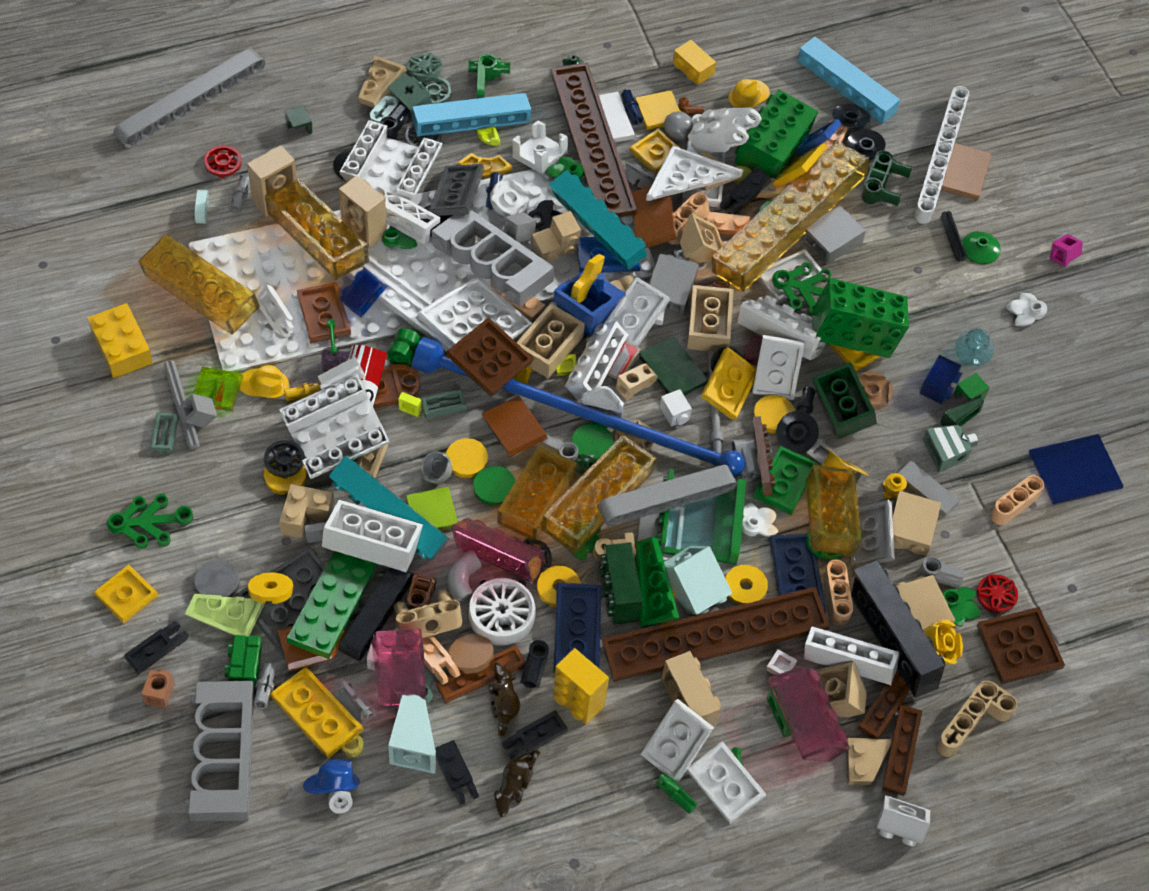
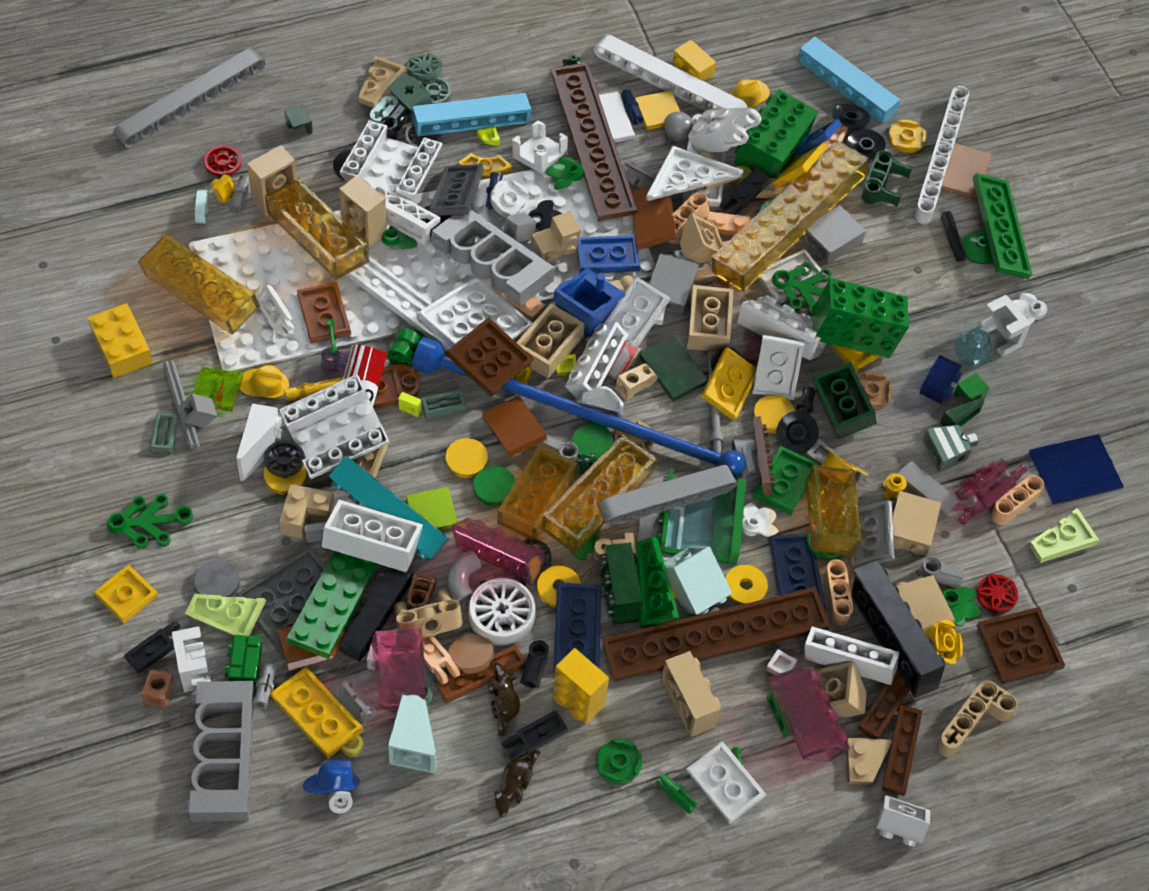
(189, 658): none -> white panel
(223, 188): none -> yellow tile
(260, 432): none -> white slope
(270, 587): yellow tile -> none
(341, 372): white panel -> none
(362, 292): clear blue brick -> none
(436, 468): light grey hair -> none
(455, 770): black hinge -> none
(487, 68): green piece -> none
(582, 286): yellow tile -> none
(598, 220): teal brick -> none
(619, 761): none -> green tile
(653, 150): yellow tile -> none
(664, 75): none -> white beam
(675, 408): white brick -> none
(677, 740): white tile -> none
(690, 110): dark orange arm -> none
(907, 136): none -> yellow tile
(977, 490): none -> clear pink piece
(1002, 226): none -> green plate
(1008, 322): none -> white panel
(1065, 250): dark pink brick -> none
(1065, 538): none -> yellowish green wing

